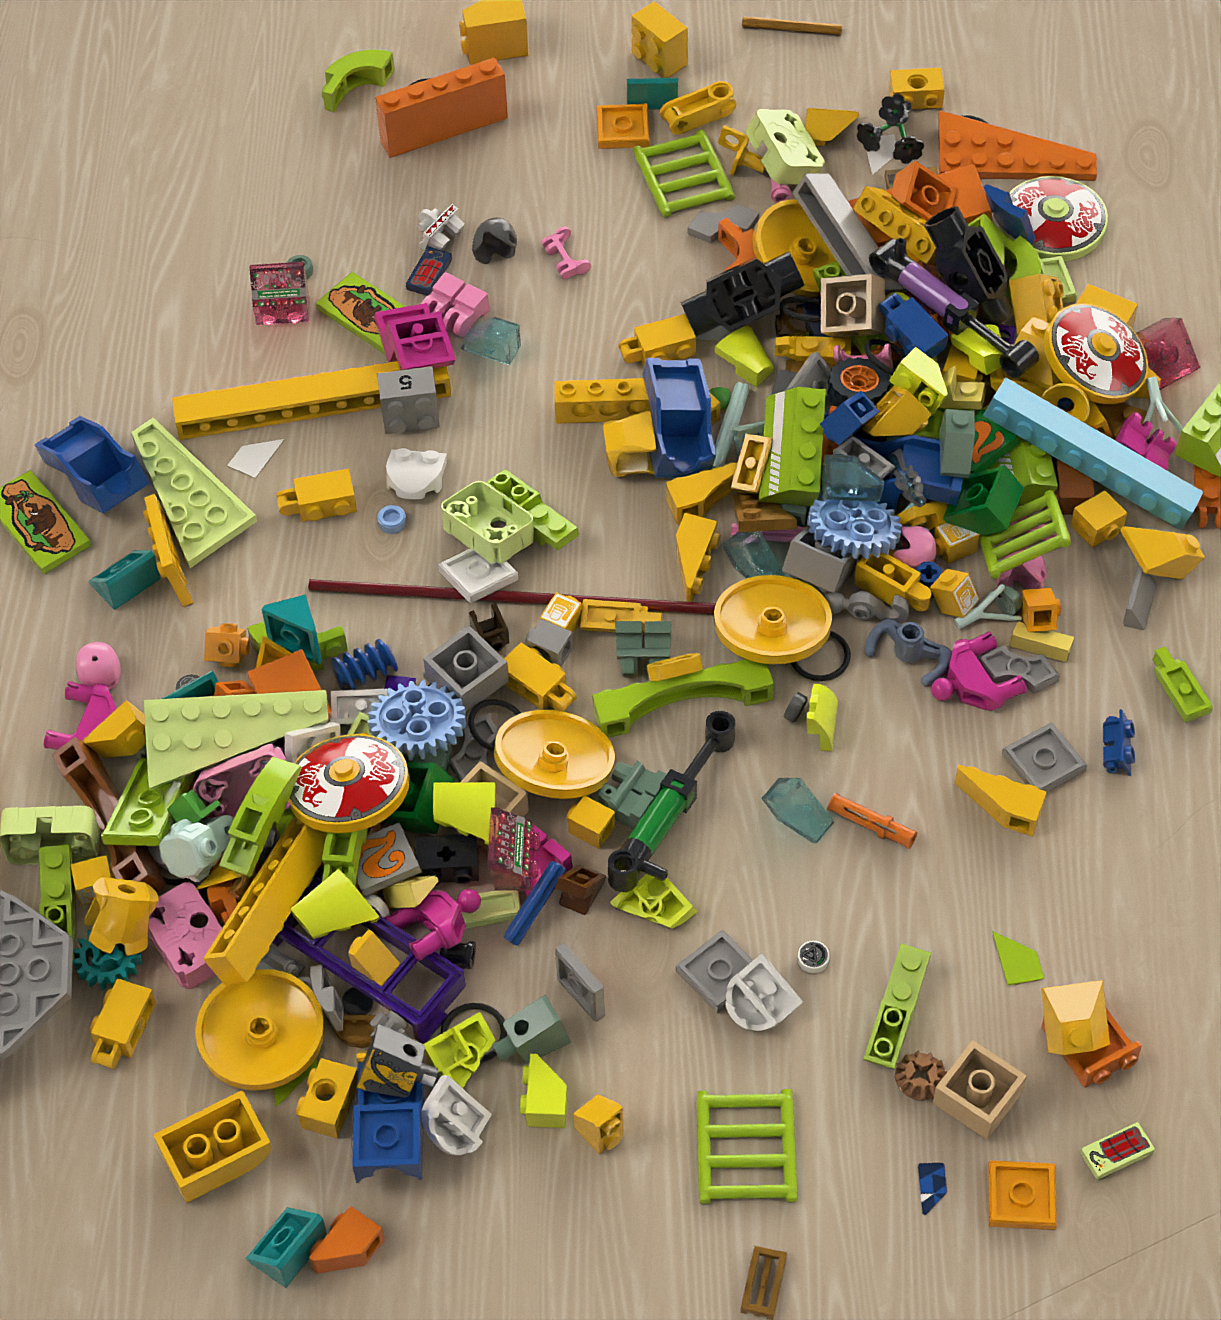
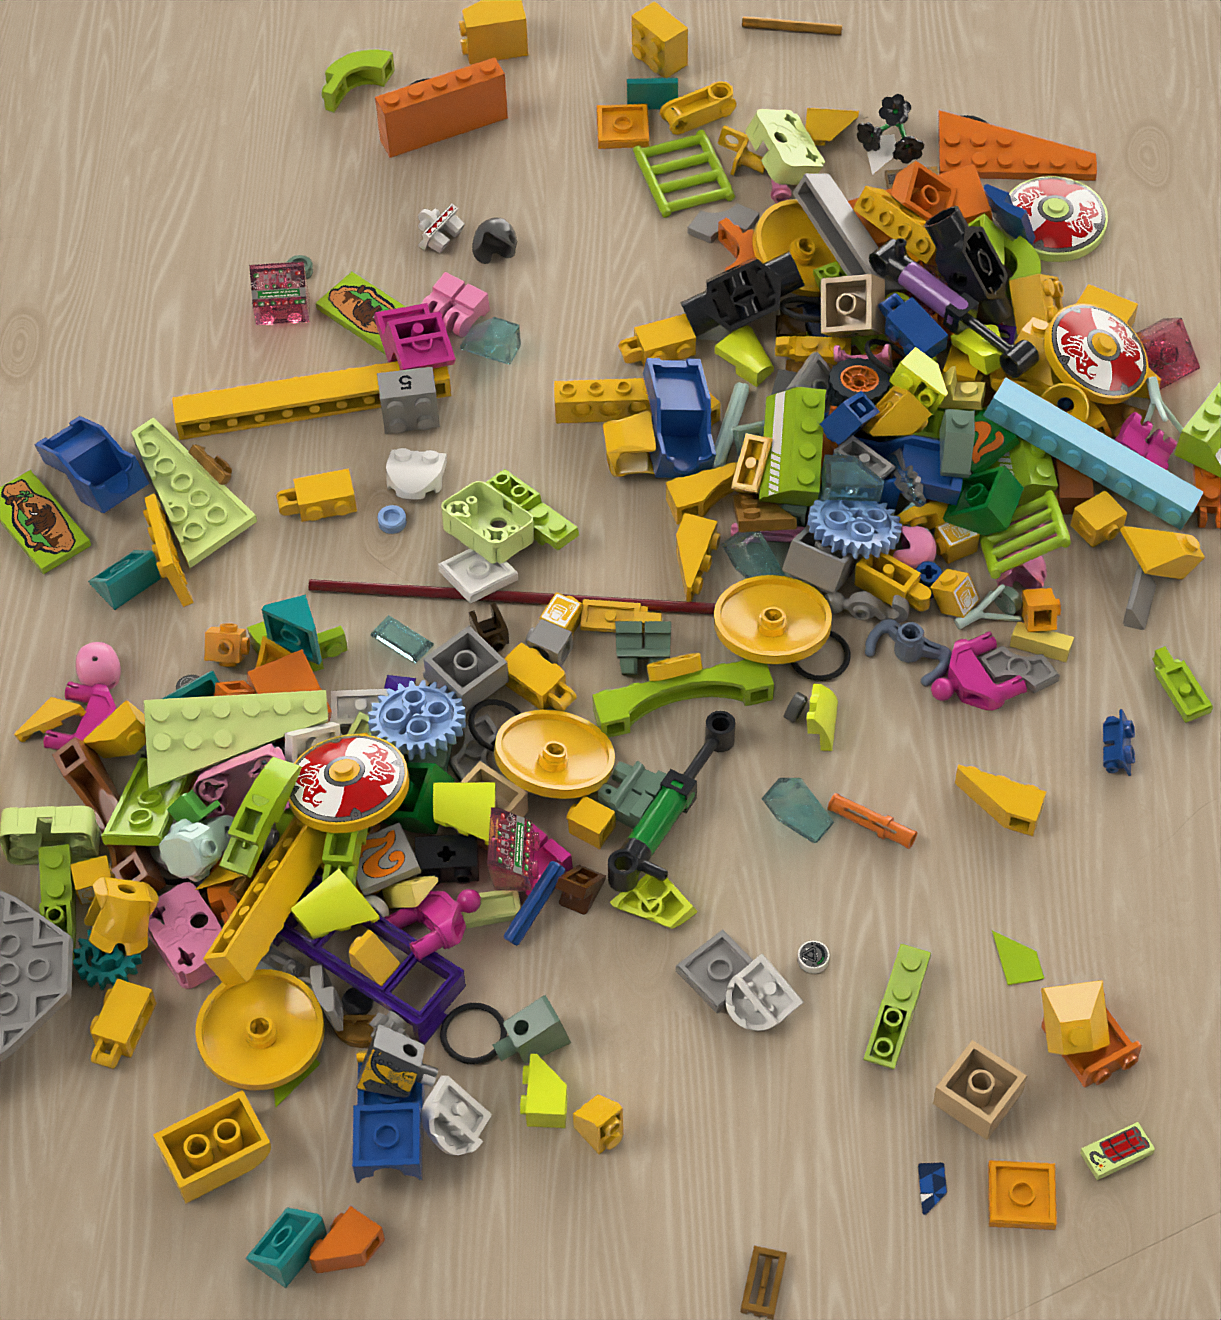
(48, 717): none -> yellow tile
(217, 467): none -> pearl gold tile
(253, 457): white sticker -> none
(329, 1115): yellow brick -> none
(363, 664): blue piece -> none
(402, 639): none -> clear light blue tile
(428, 270): tile -> none
(460, 1049): neon yellow slope -> none
(461, 954): black bush -> none
(567, 267): bright pink piece -> none
(580, 982): light grey tile -> none
(707, 1161): lime bar -> none
(722, 395): bright green hinge -> none
(918, 86): yellow brick -> none
(919, 1088): medium nougat gear -> none
(1044, 758): light grey tile -> none
(1056, 267): yellowish green tile -> none

